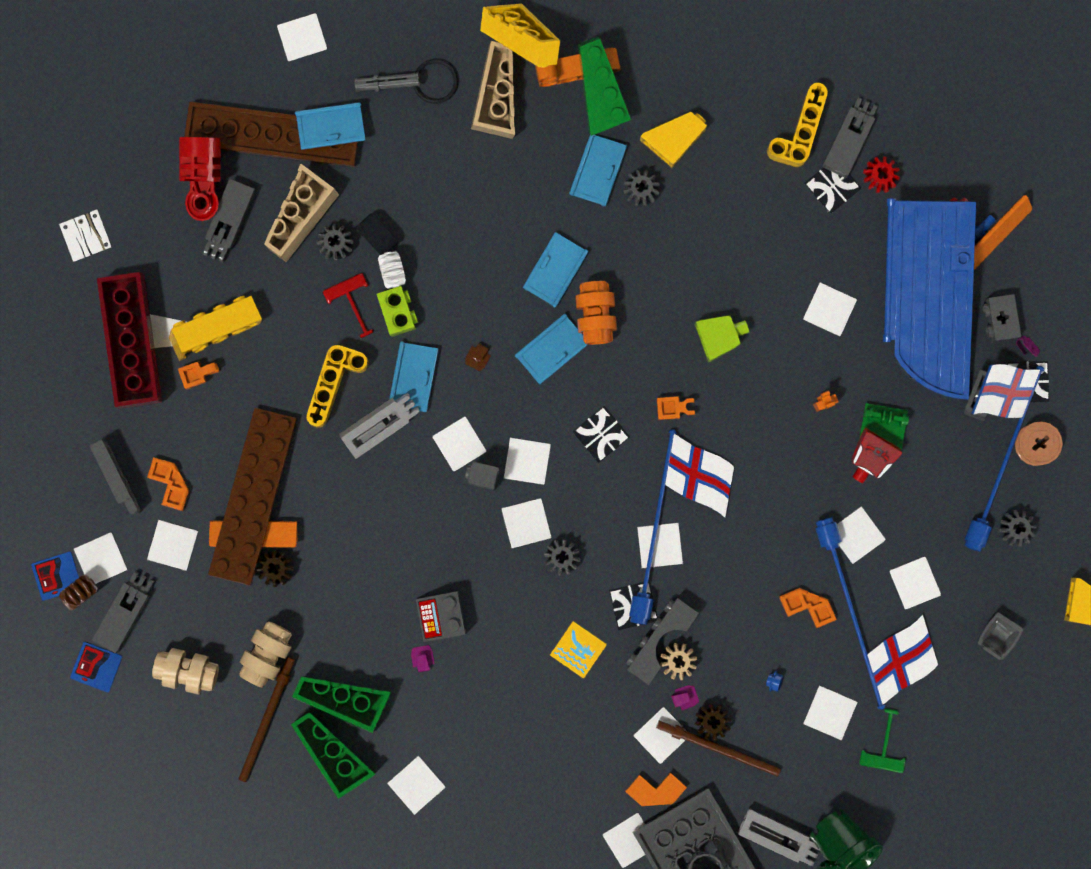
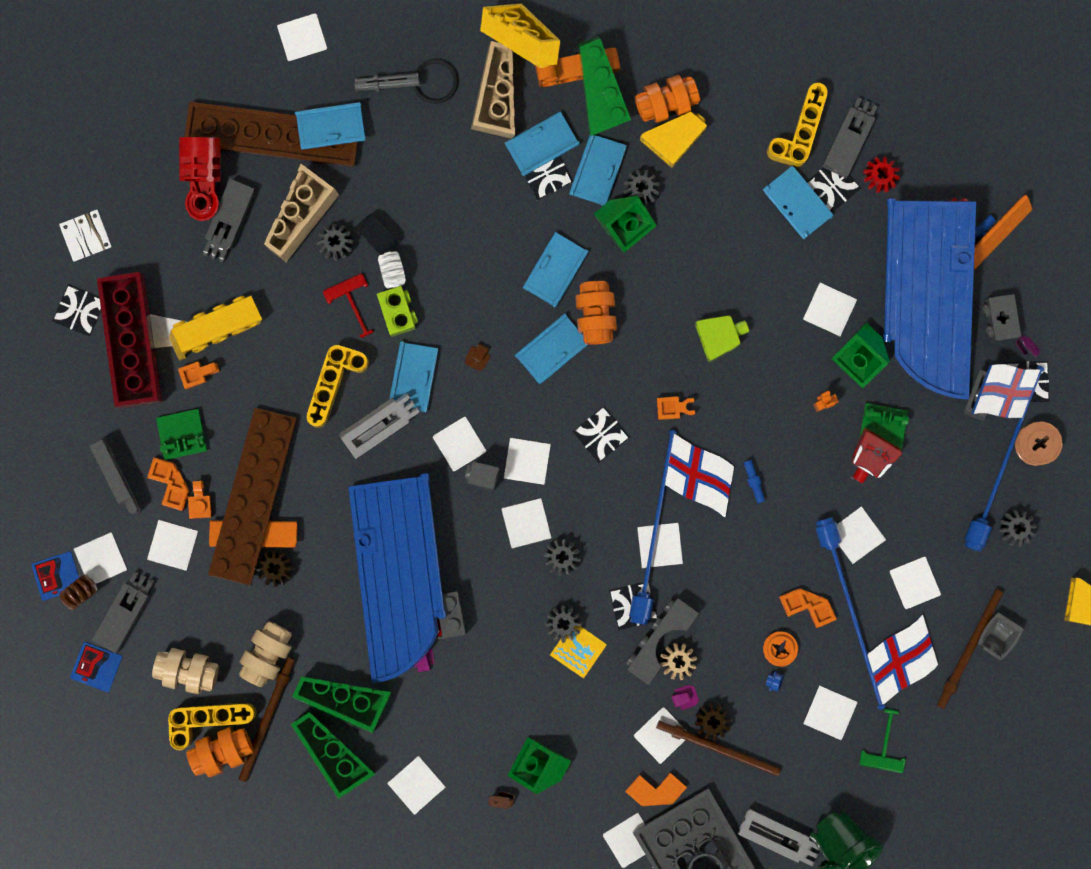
(78, 310): none -> sticker
(181, 434): none -> green hinge
(199, 505): none -> orange plate
(210, 755): none -> orange piece
(212, 720): none -> yellow beam
(397, 572): none -> blue door
(506, 800): none -> reddish brown piece
(538, 766): none -> green slope
(549, 141): none -> dark azure door
(549, 178): none -> sticker
(561, 631): none -> dark grey gear
(625, 221): none -> green slope
(657, 101): none -> orange piece
(754, 481): none -> blue bar
(790, 646): none -> orange gear
(801, 201): none -> dark azure door
(863, 356): none -> green slope
(950, 687): none -> reddish brown bar

